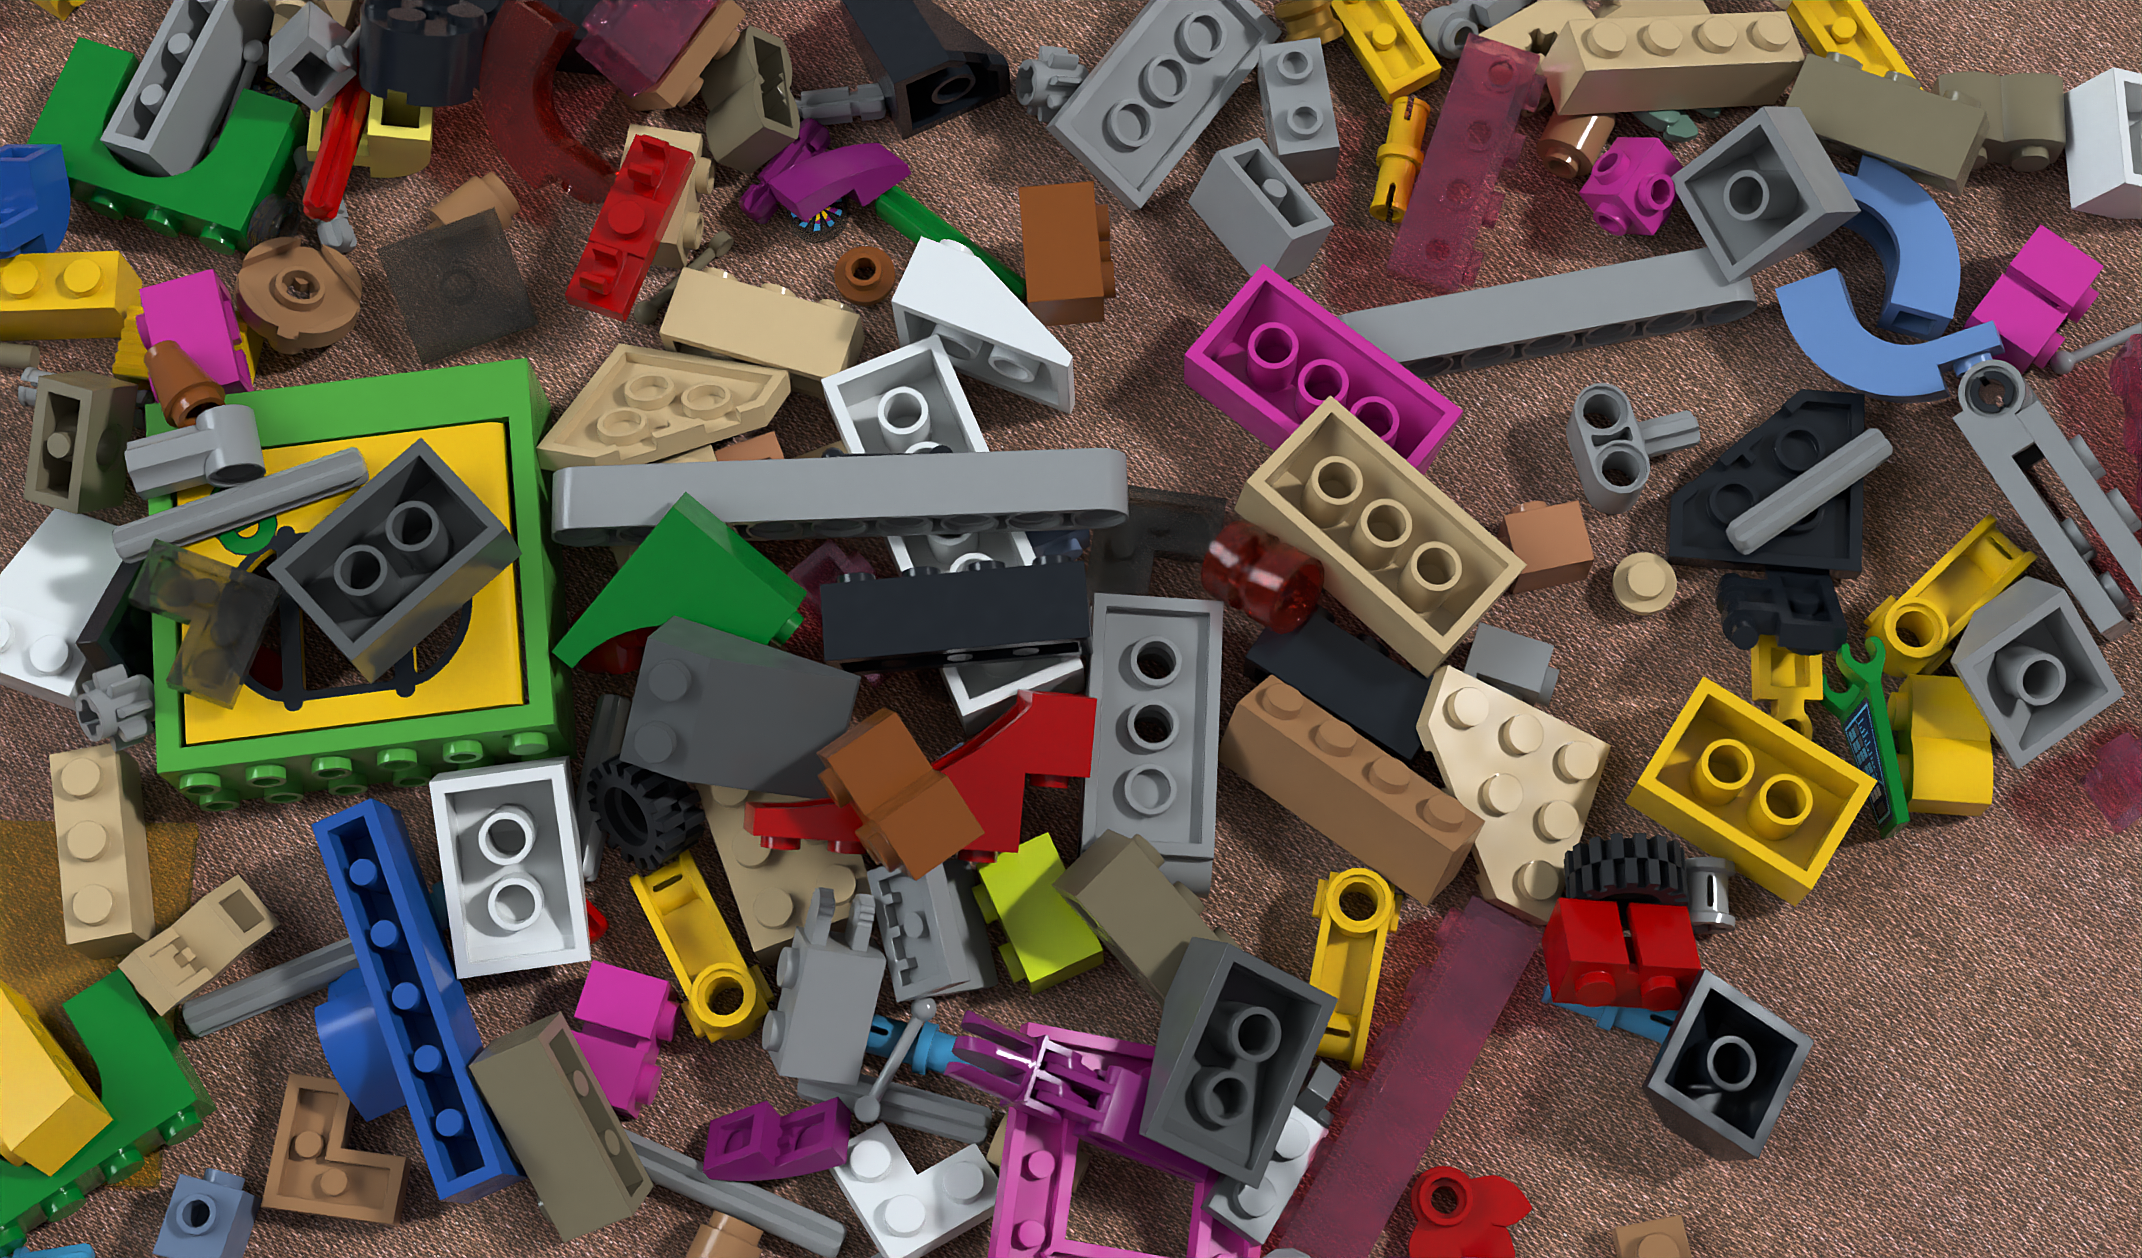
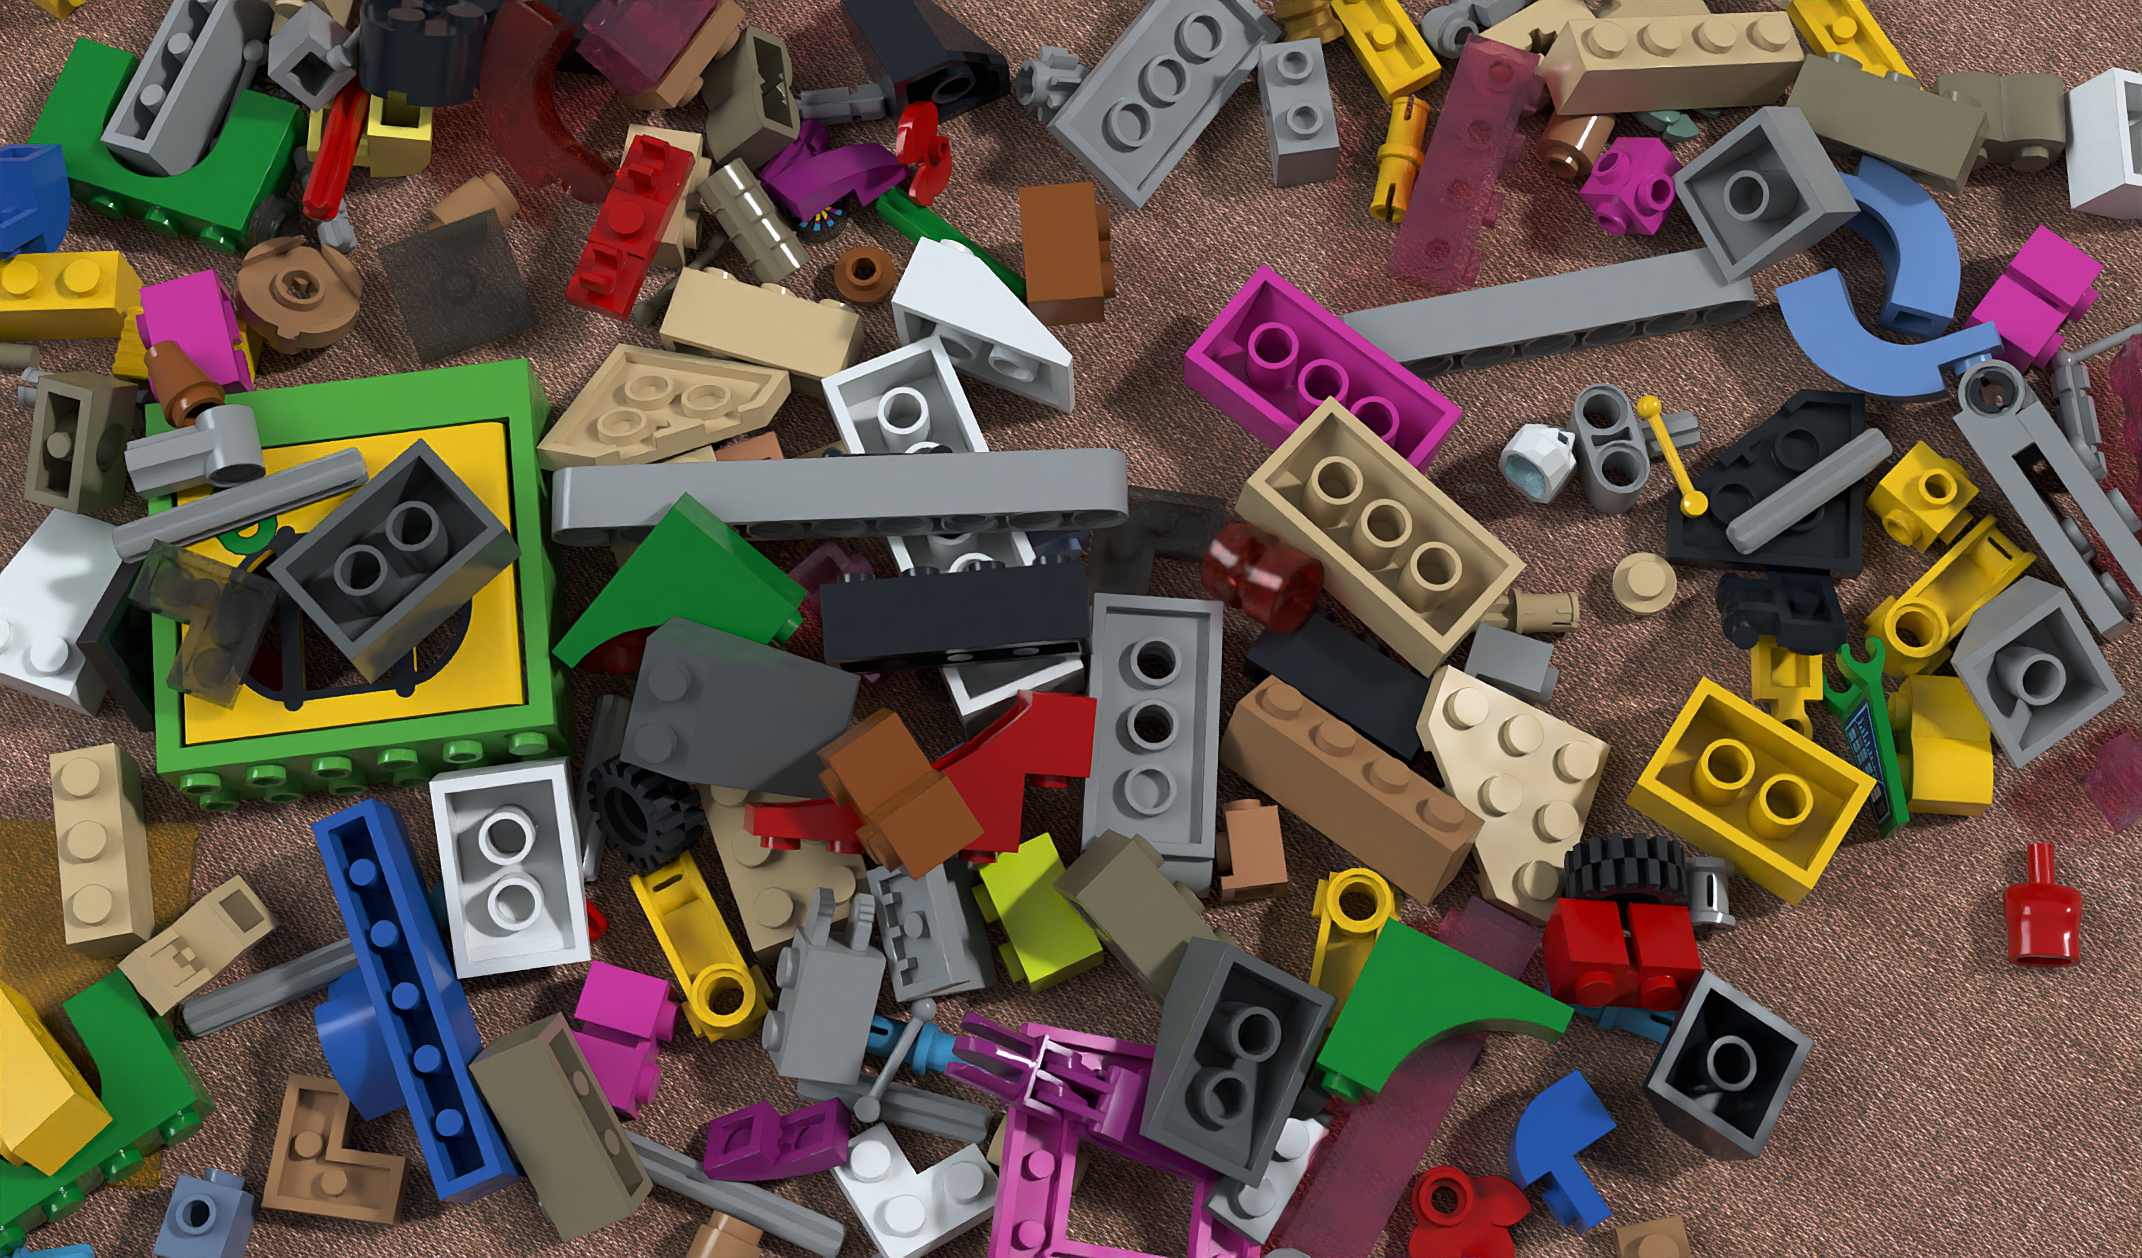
(117, 707): light grey gear -> none
(753, 222): none -> dark tan axle
(919, 142): none -> red piece
(1250, 852): none -> nougat brick
(1260, 210): light grey brick -> none
(1419, 995): none -> green arch
(1534, 612): none -> tan axle
(1539, 461): none -> white rock
(1548, 1138): none -> blue brick
(1550, 543): nougat brick -> none
(1693, 502): none -> yellow hinge
(1924, 499): none -> yellow brick
(2042, 915): none -> red piece
(2077, 411): none -> light grey axle

